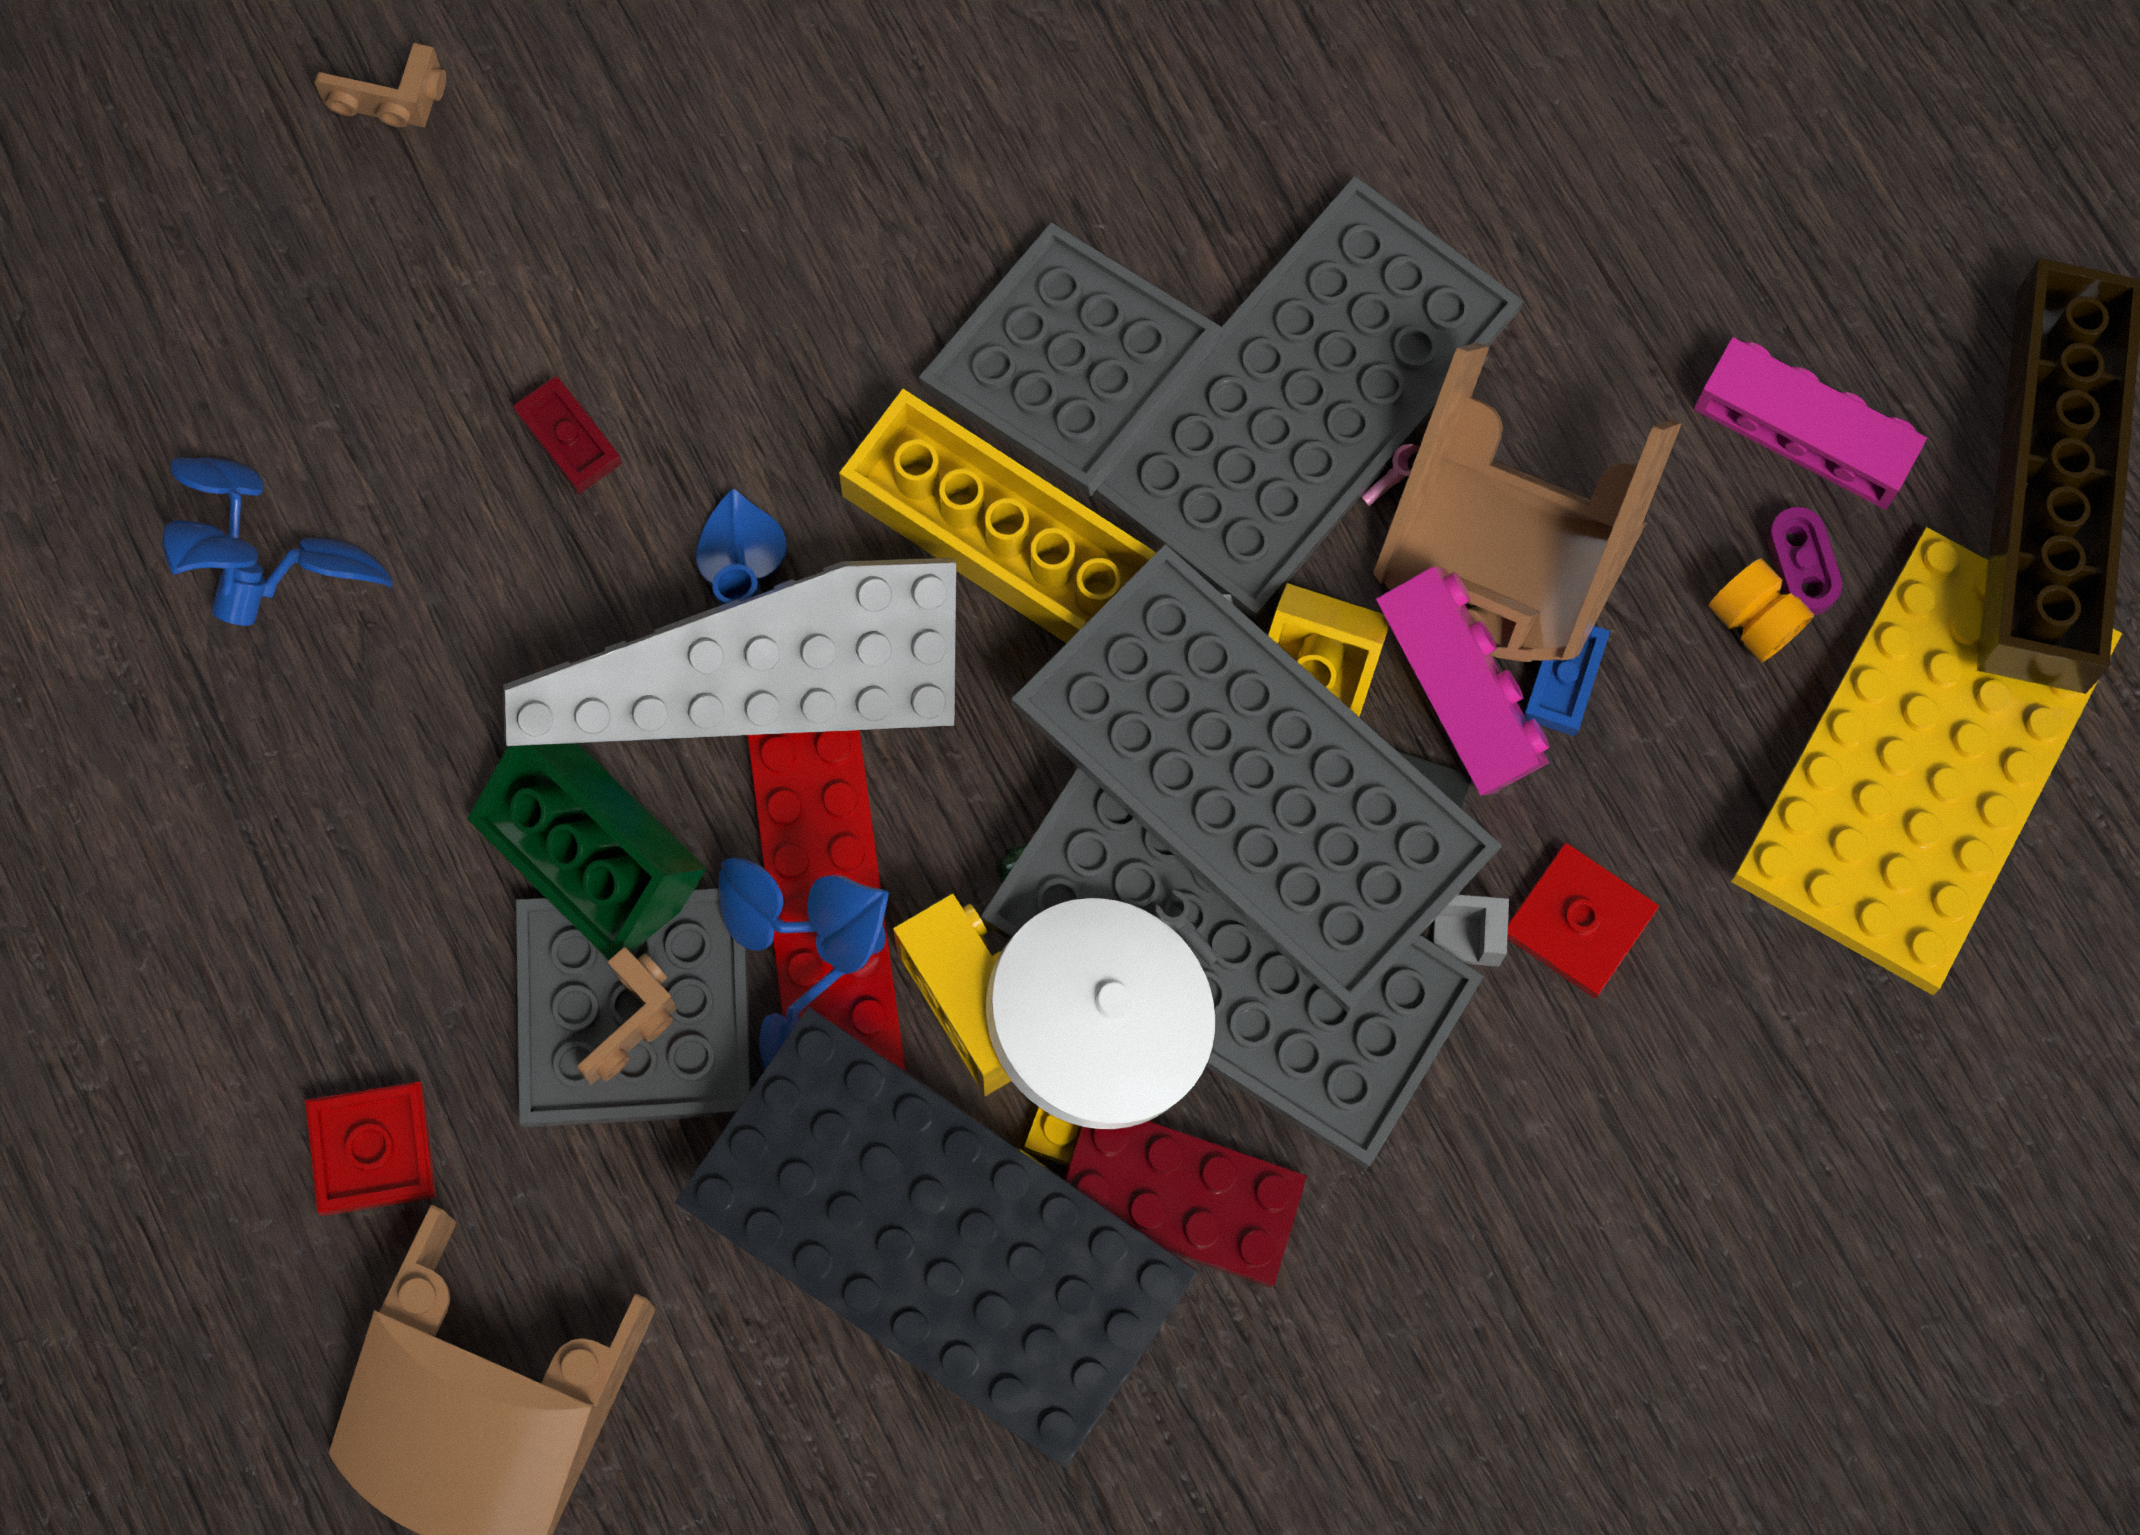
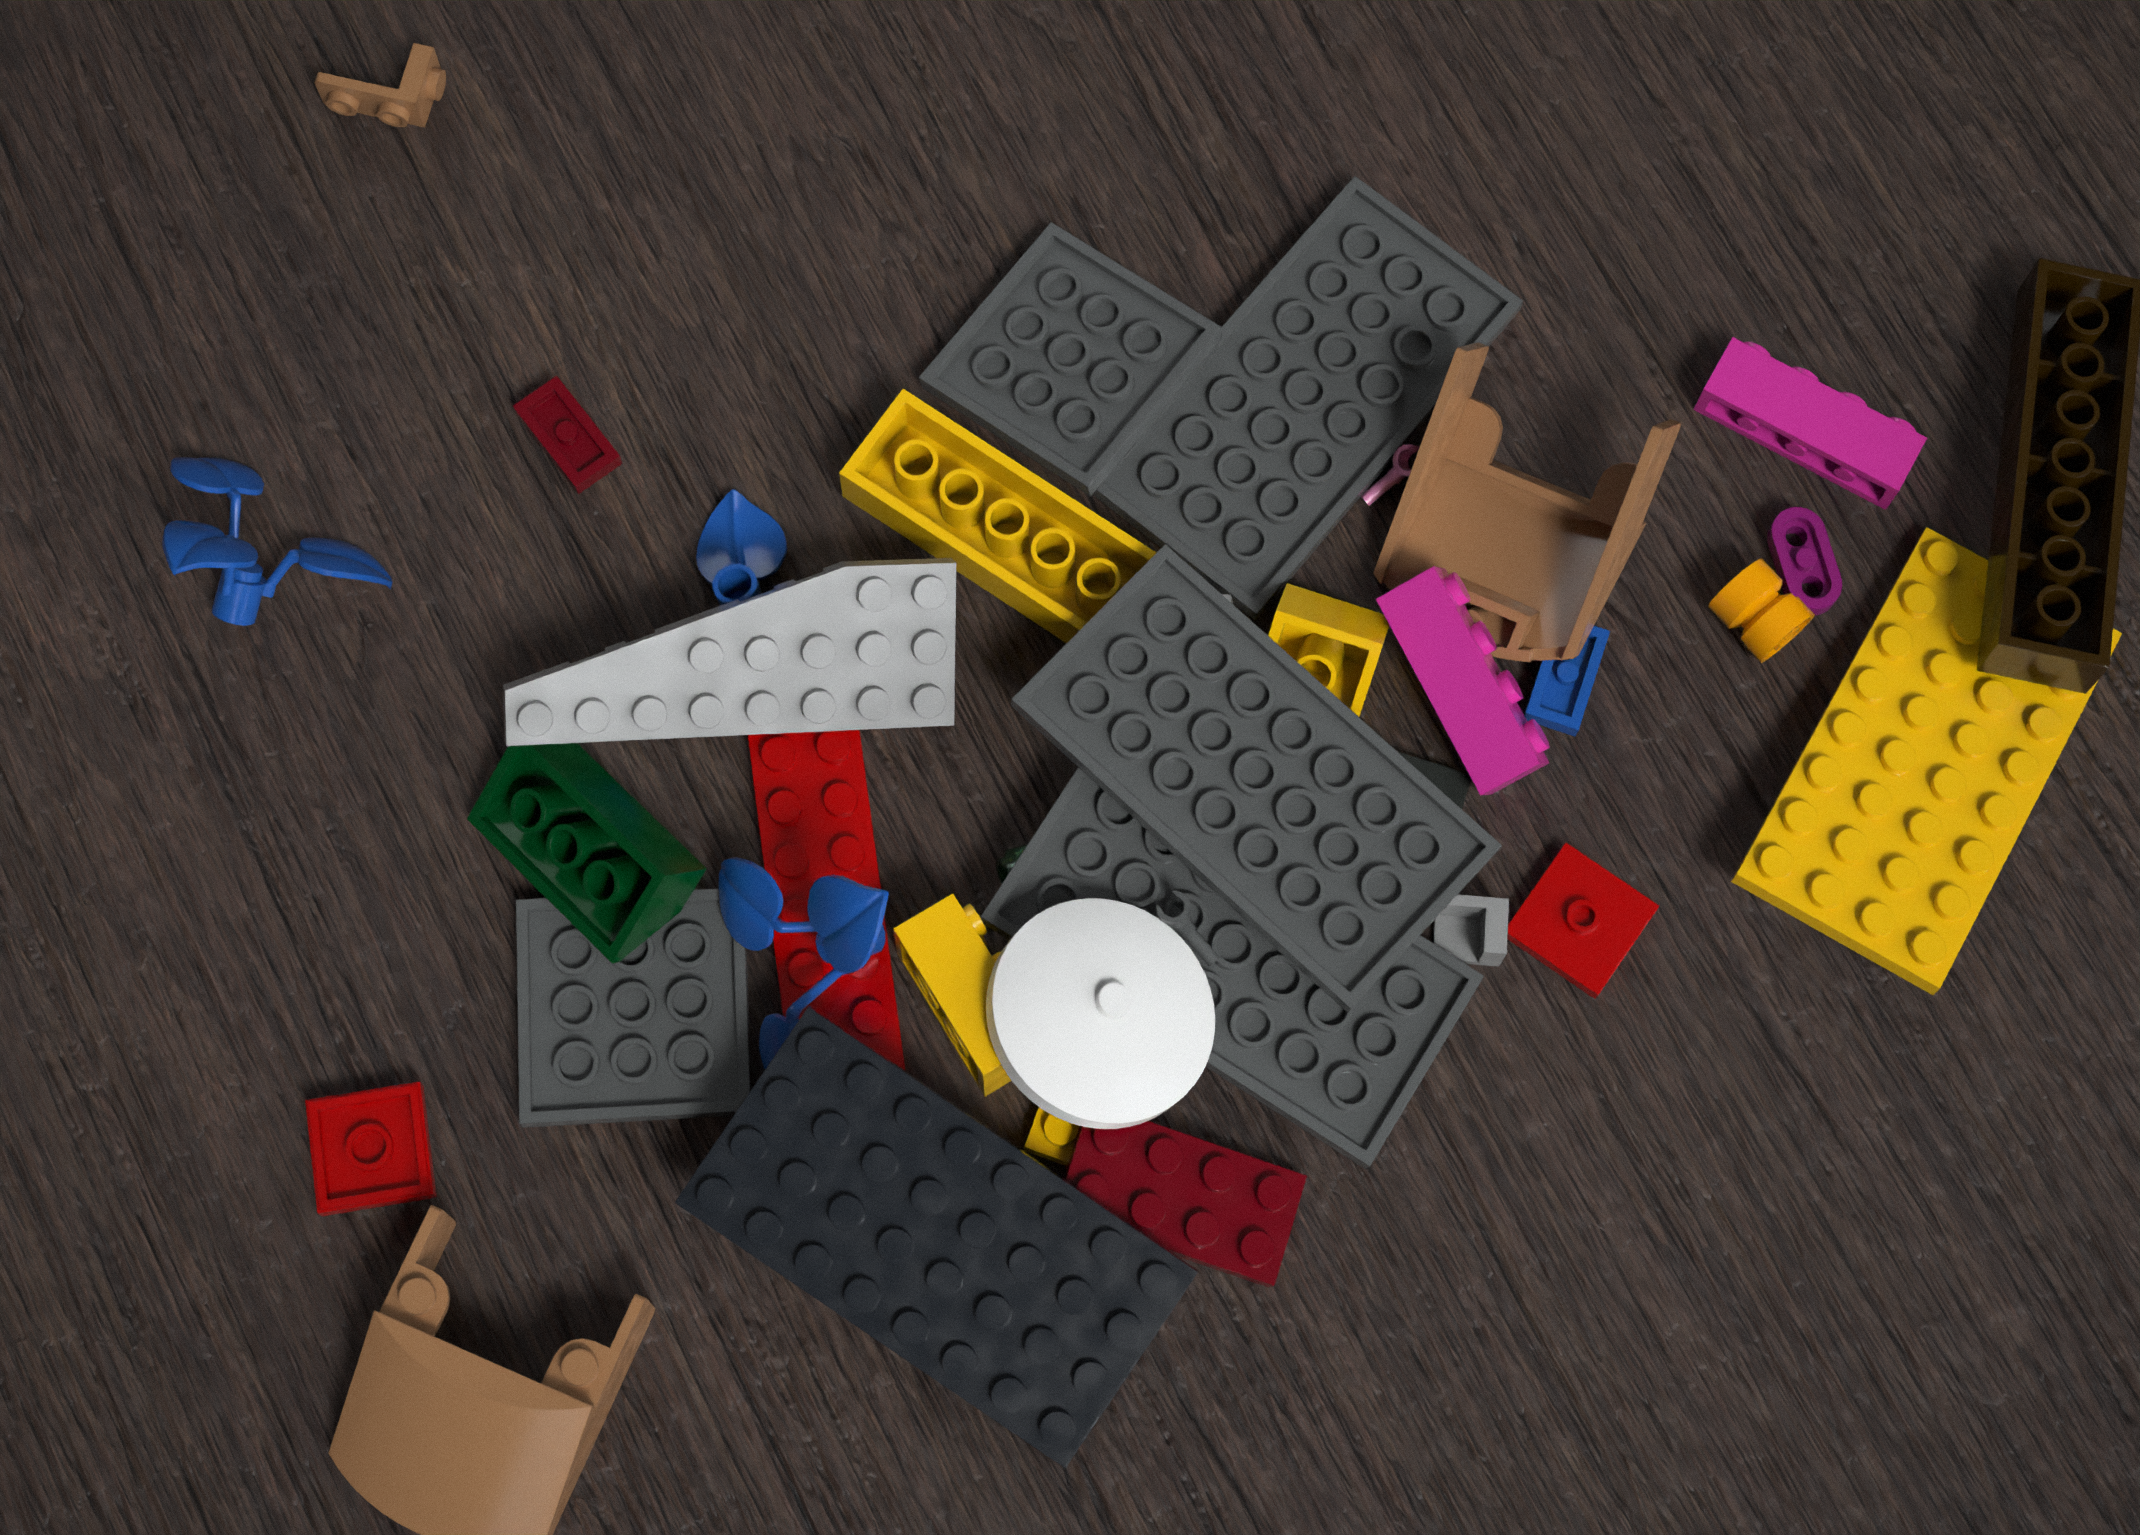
(644, 981): medium nougat bracket -> none

